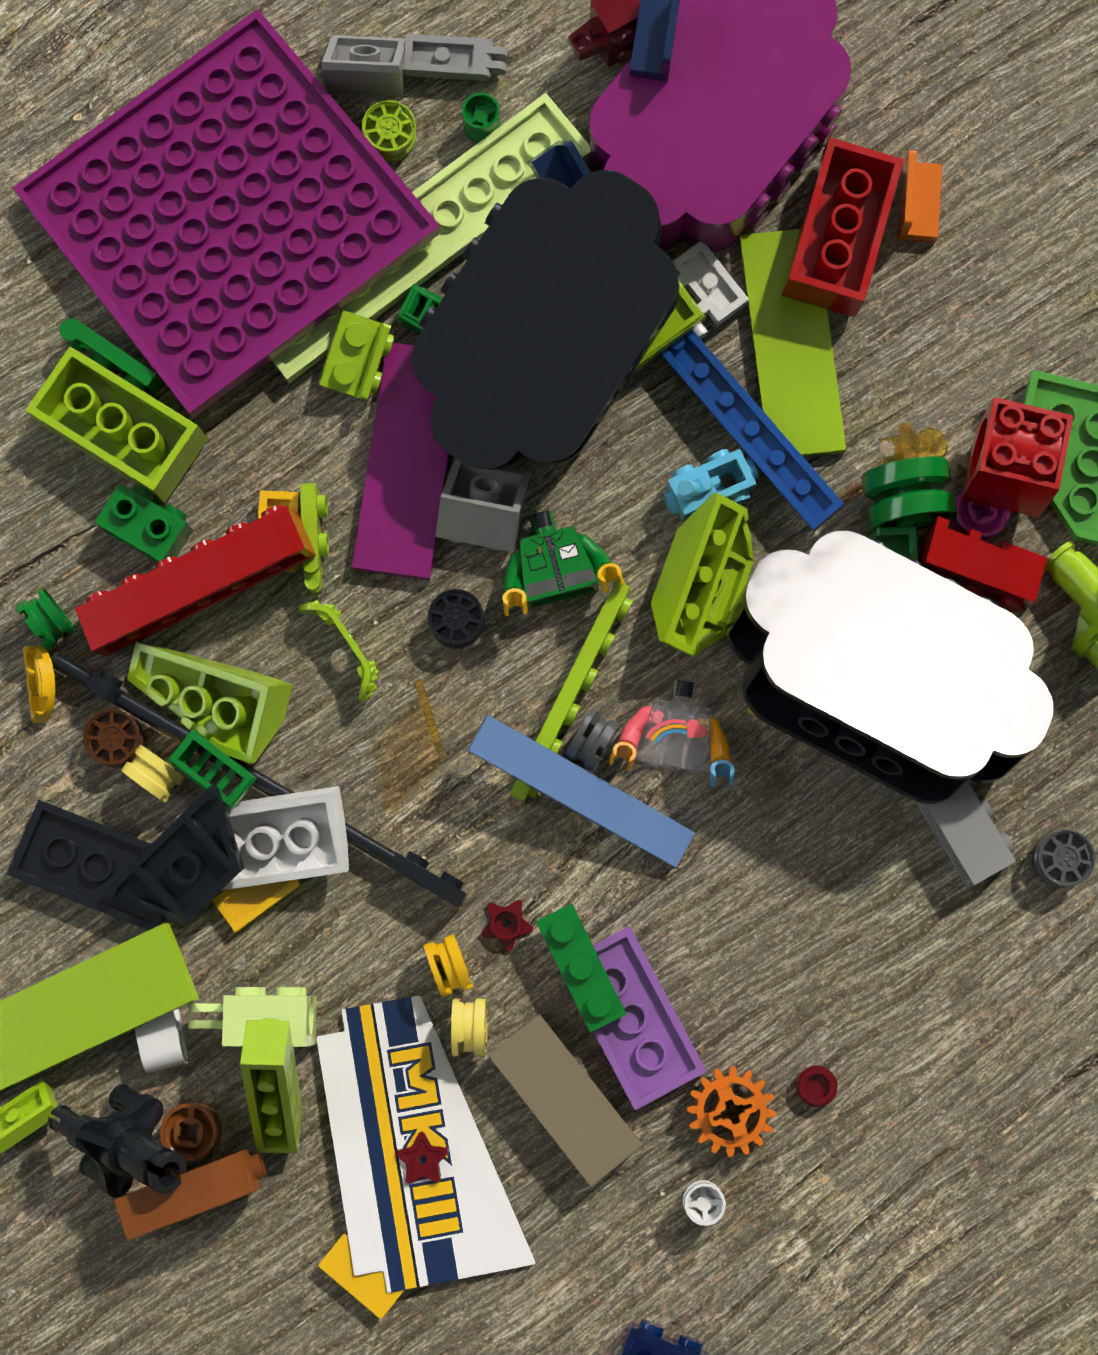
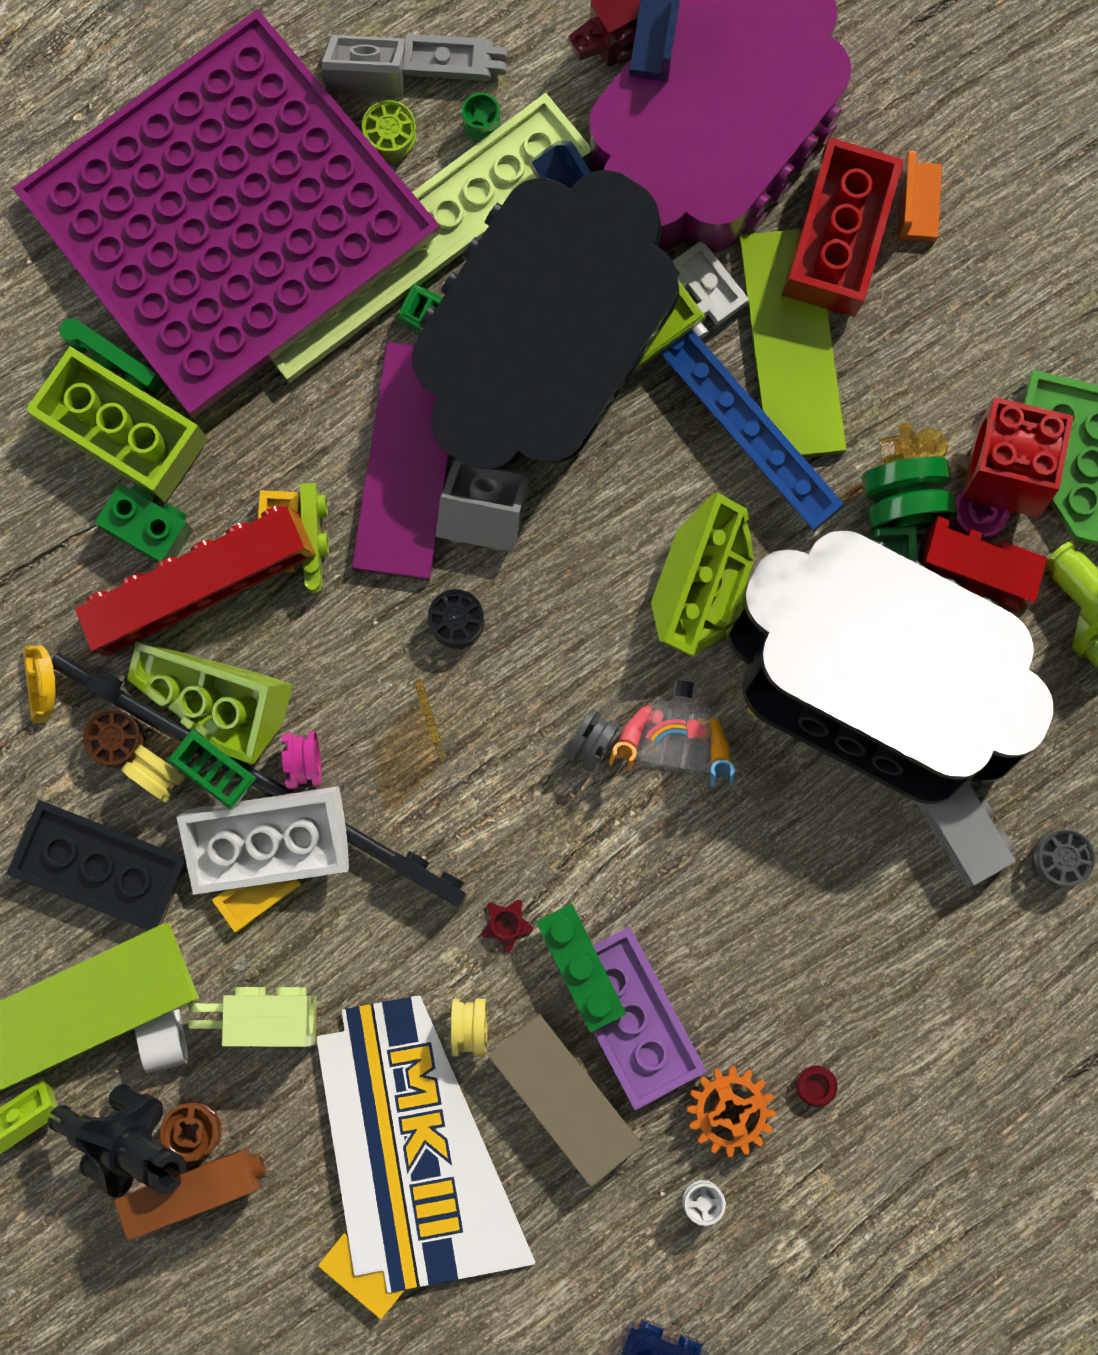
(45, 618): green wheel -> none
(184, 864): black wing -> none
(272, 1085): lime brick -> none
(301, 760): none -> dark pink wheel
(356, 355): lime bracket -> none
(367, 670): lime piece -> none
(433, 1155): dark red plate -> none
(452, 963): yellow wheel -> none
(555, 566): green torso -> none
(580, 678): lime plate -> none
(580, 791): medium blue tile -> none
(693, 486): medium azure brick -> none

